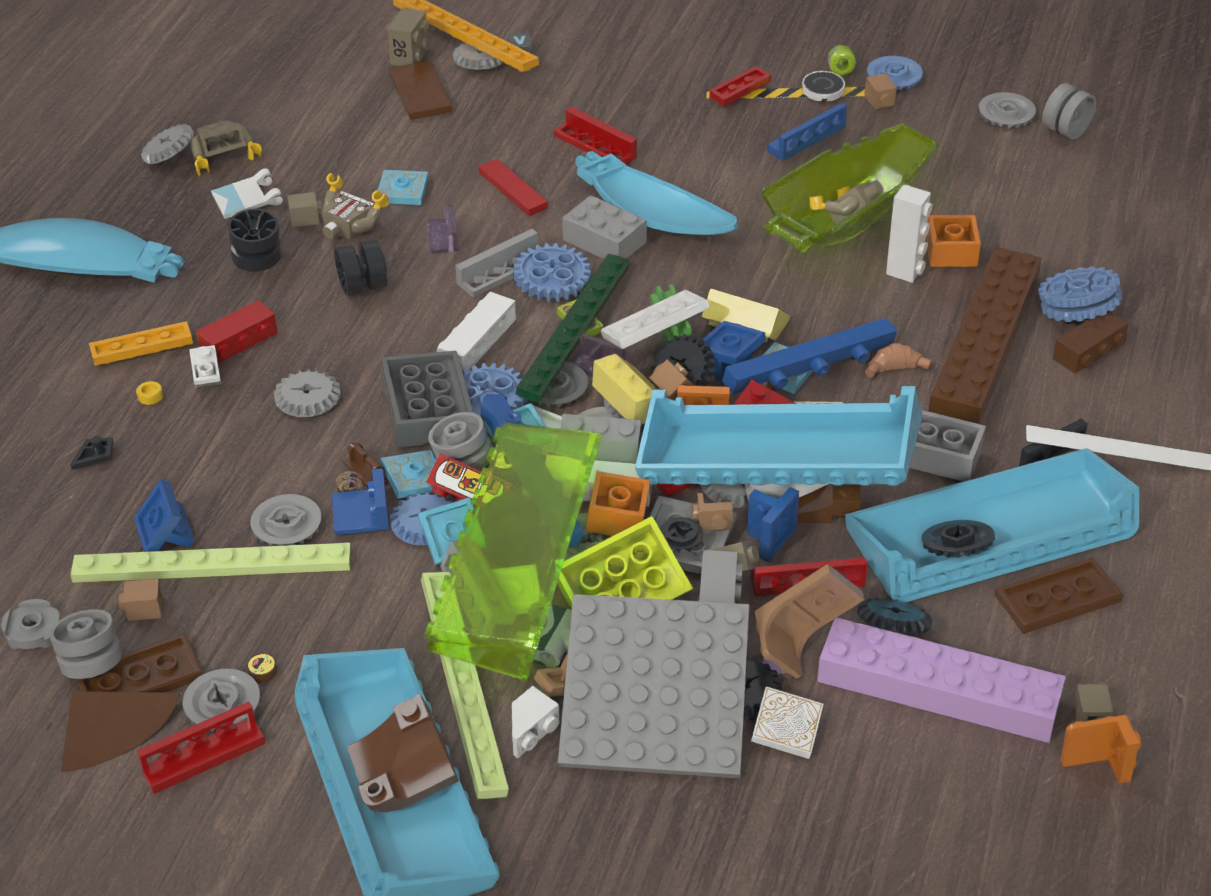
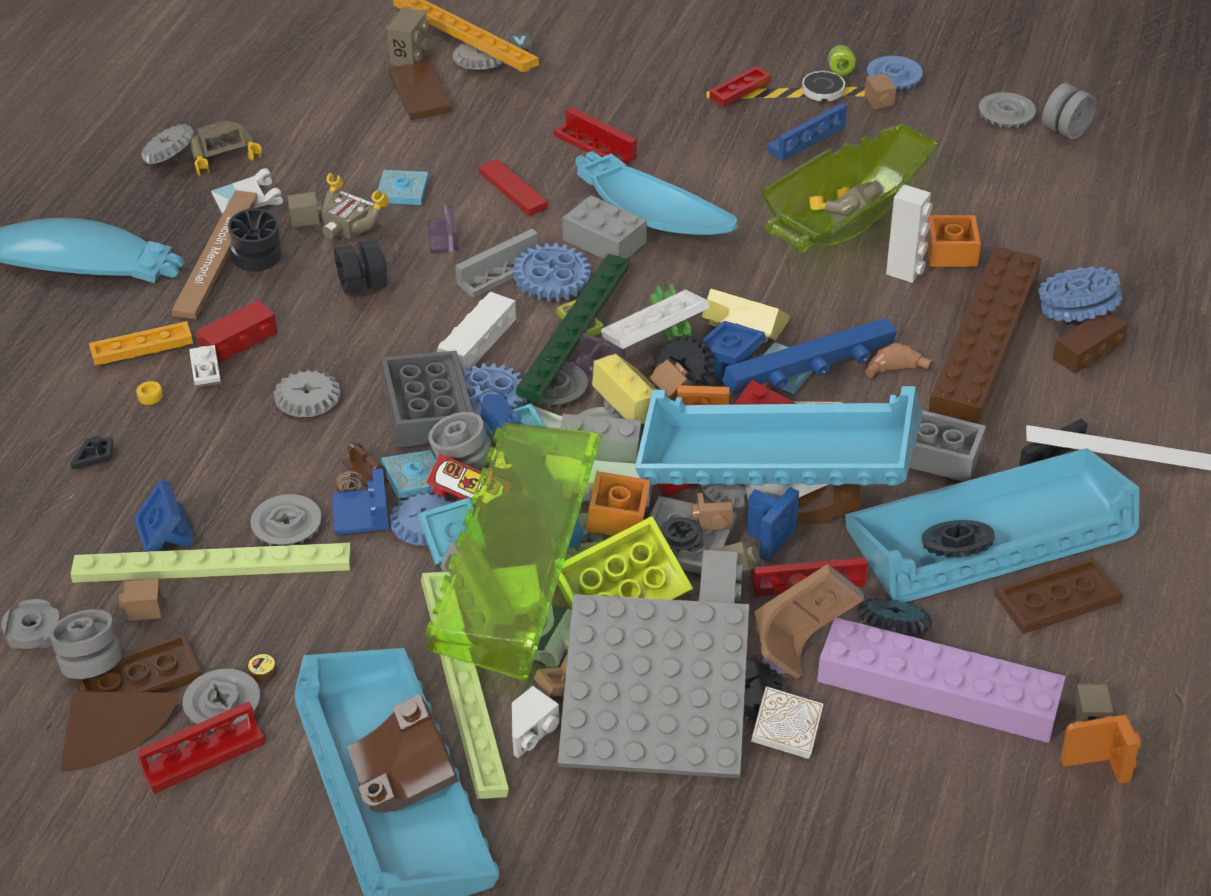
(211, 260): none -> medium nougat tile

